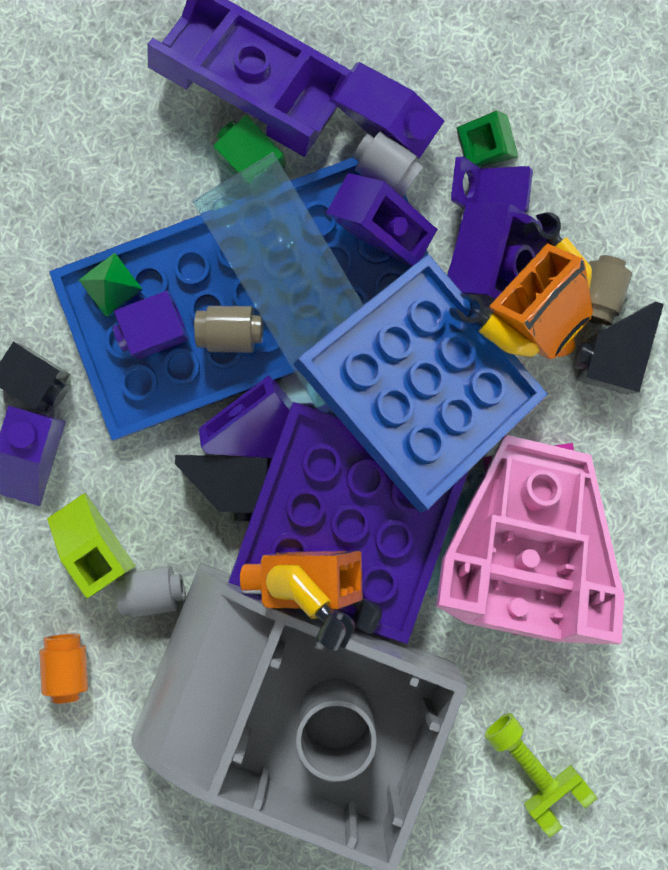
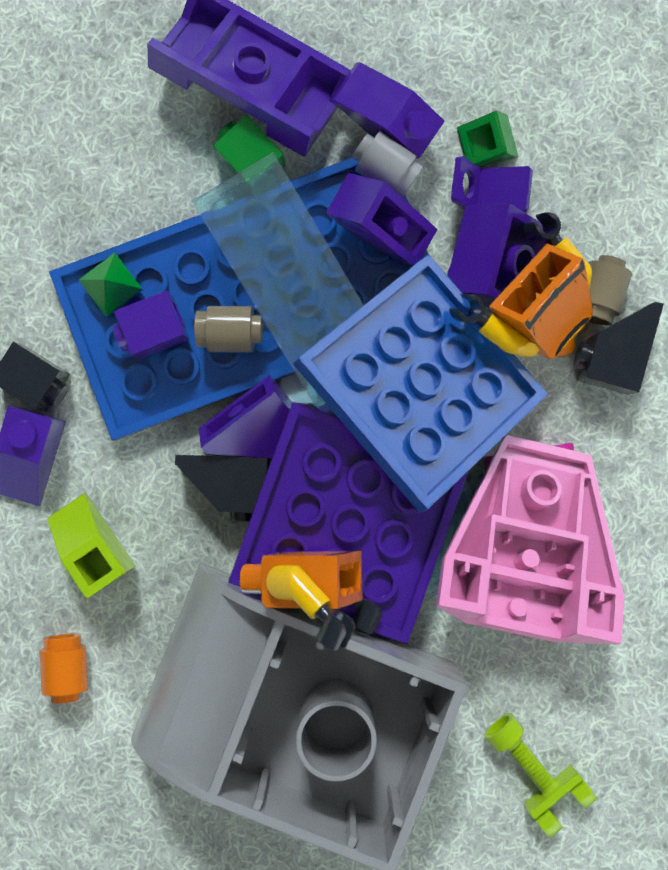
(149, 592): light grey brick -> none

